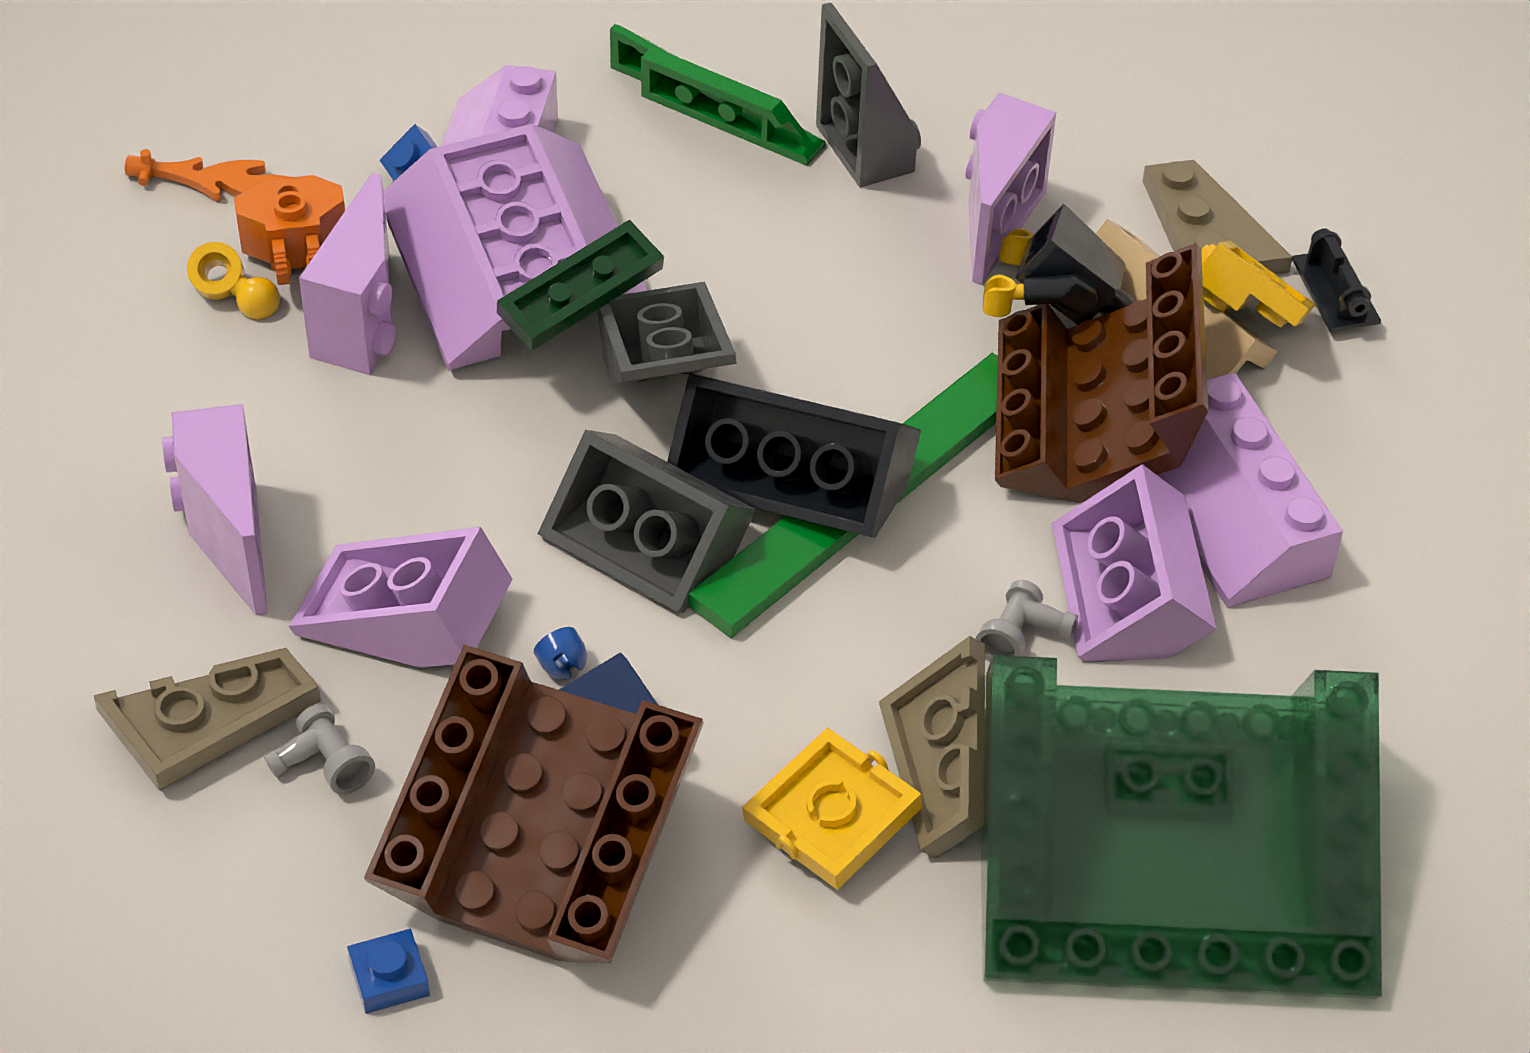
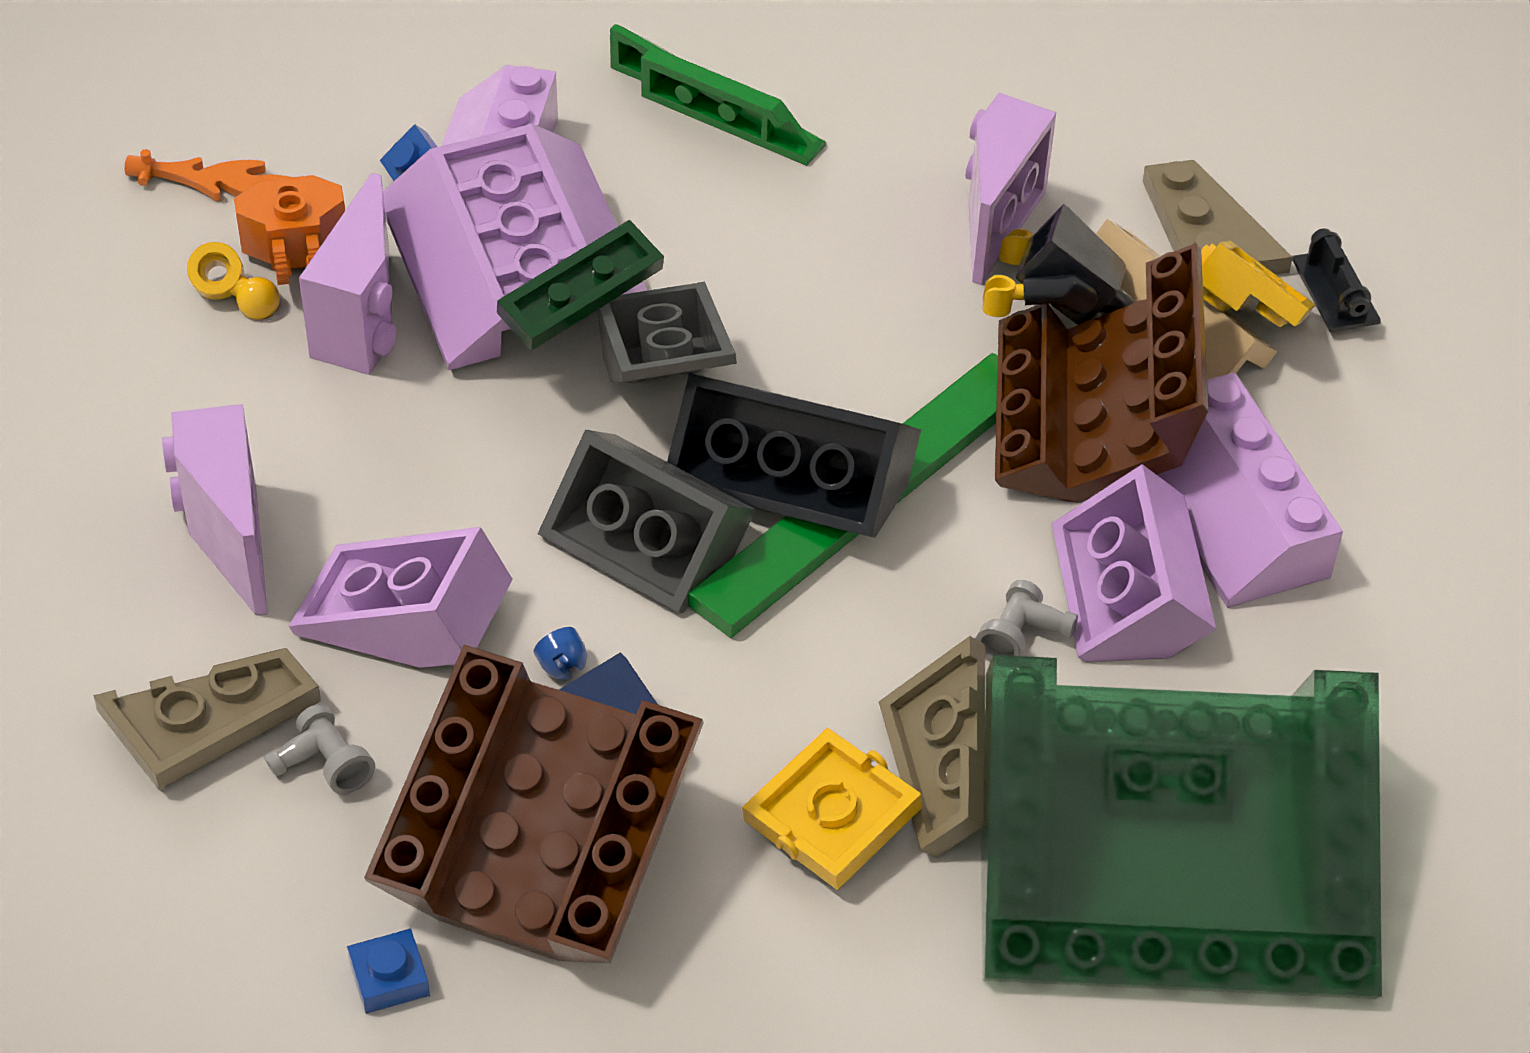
(860, 109): dark grey slope -> none

